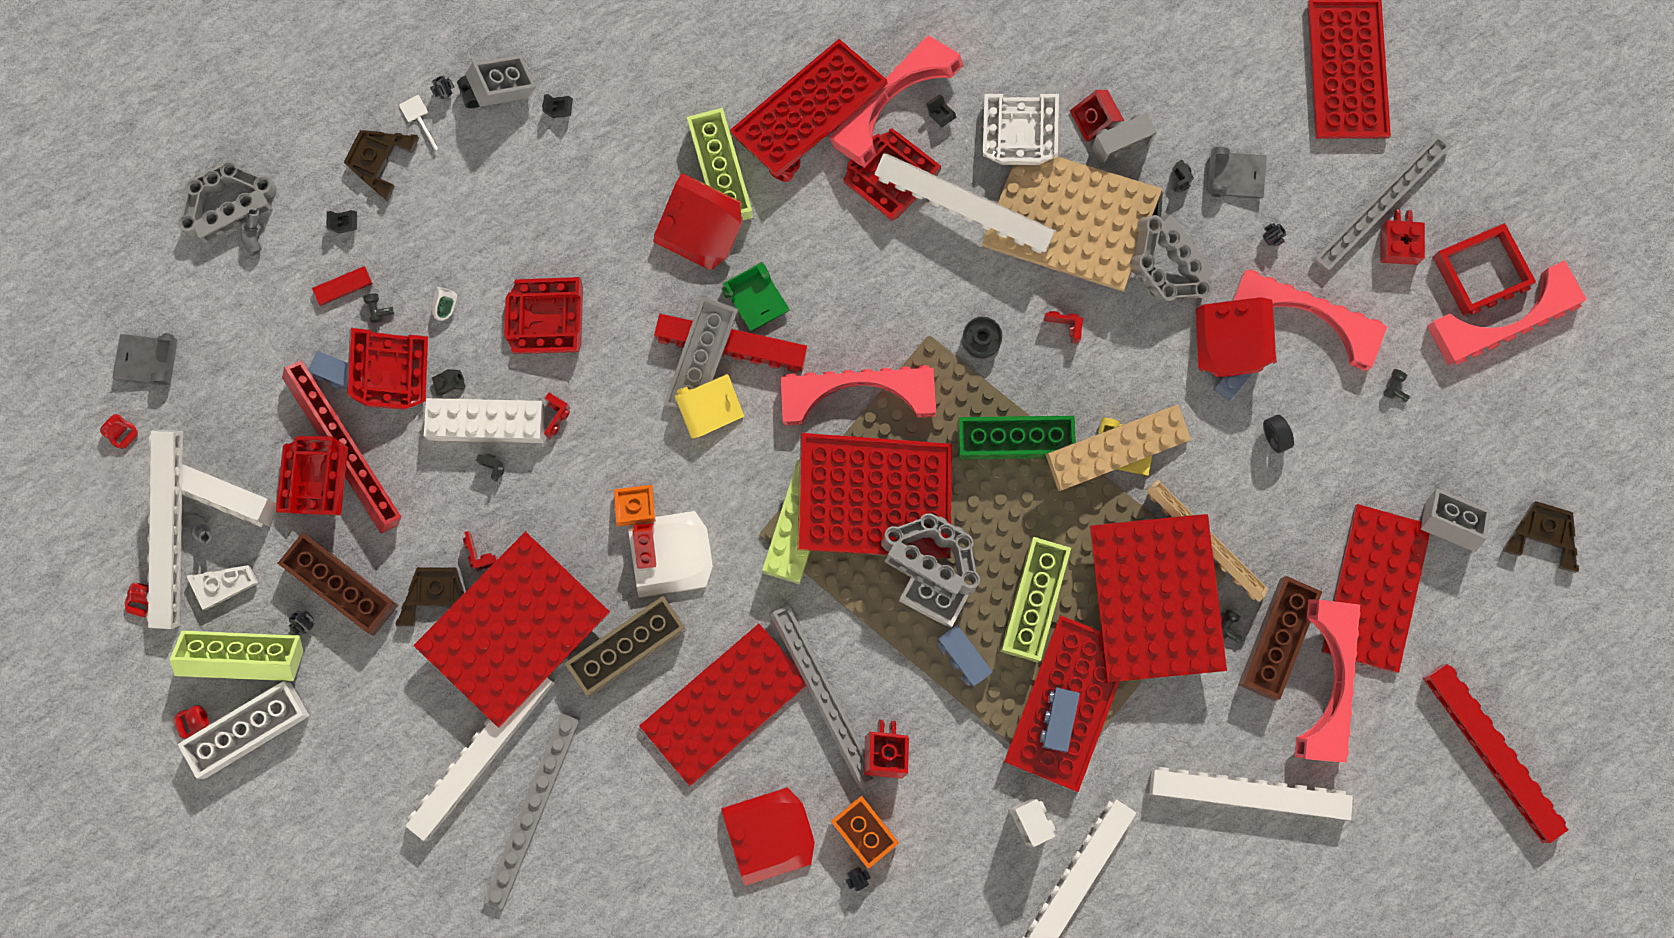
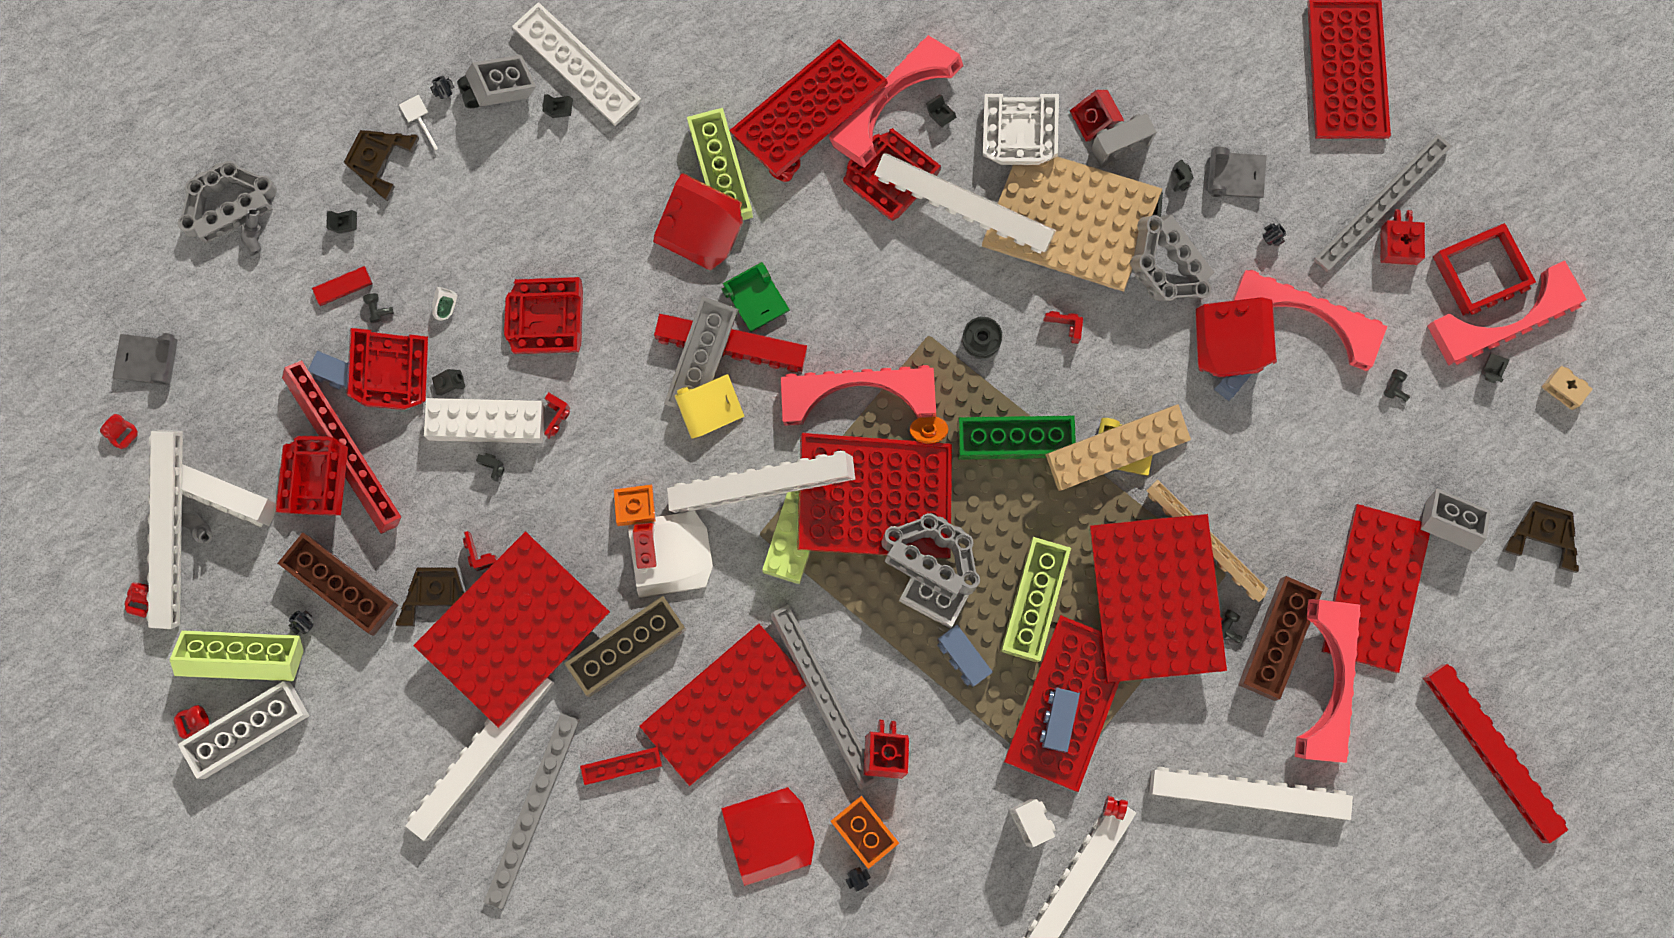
(221, 585): white wing -> none
(576, 64): none -> white plate
(621, 766): none -> red plate
(761, 483): none -> white brick
(929, 429): none -> orange dish
(1115, 807): none -> red wheel
(1278, 433): black tyre -> none
(1494, 367): none -> pearl dark grey bracket
(1567, 387): none -> tan brick

